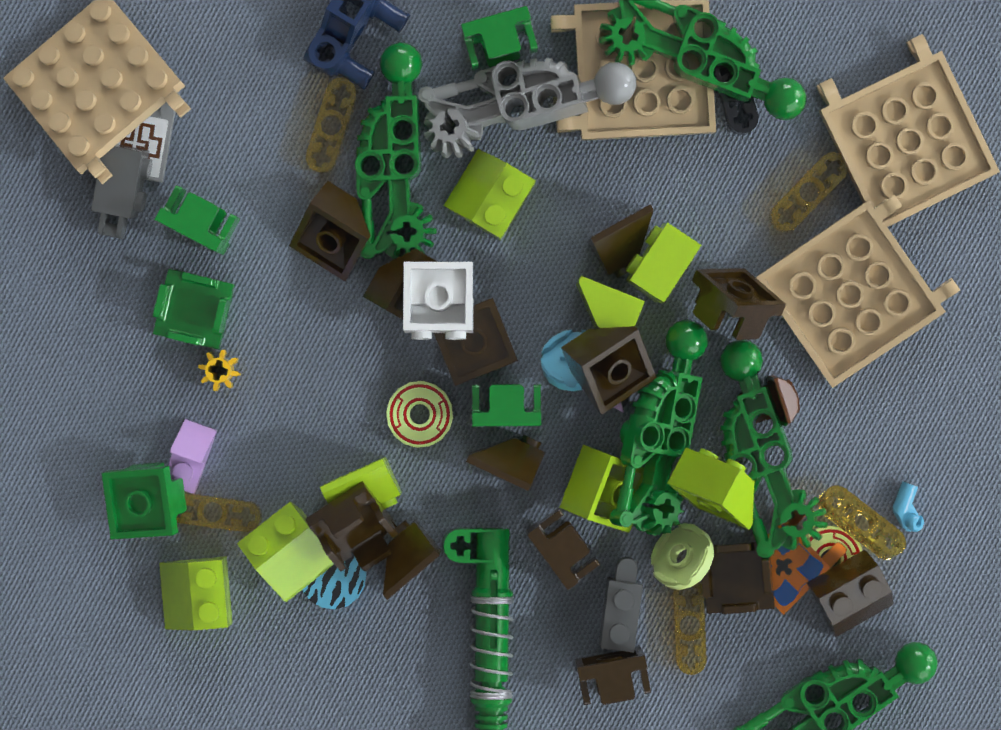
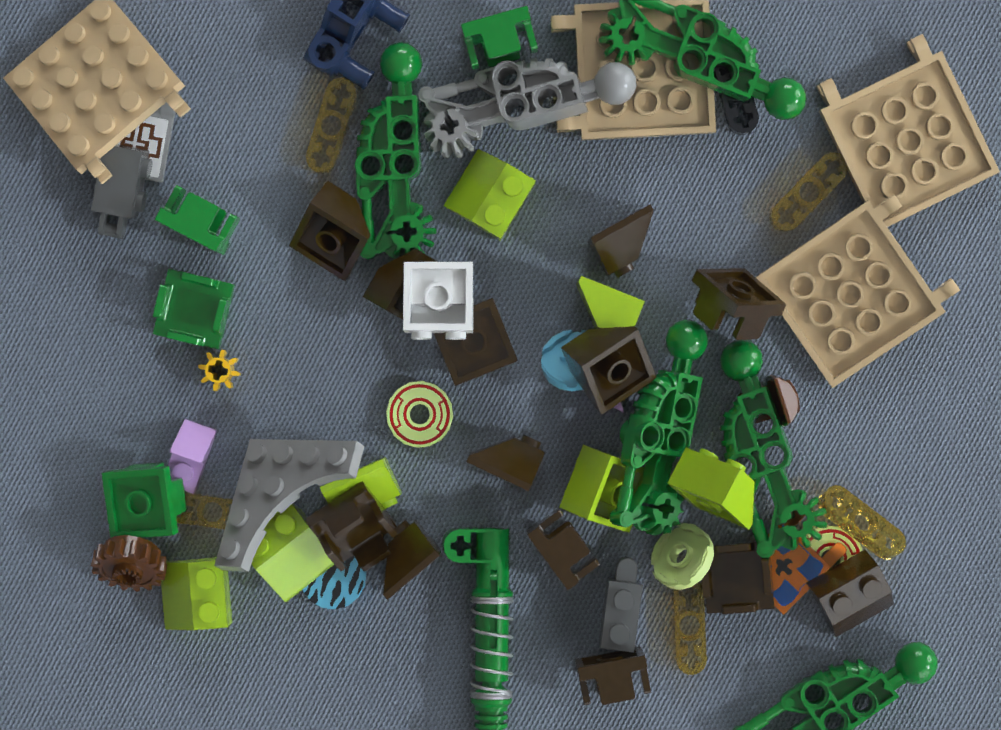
(129, 563): none -> reddish brown gear
(272, 481): none -> light grey plate
(506, 406): green panel -> none
(662, 262): lime slope -> none
(904, 509): medium azure arm -> none

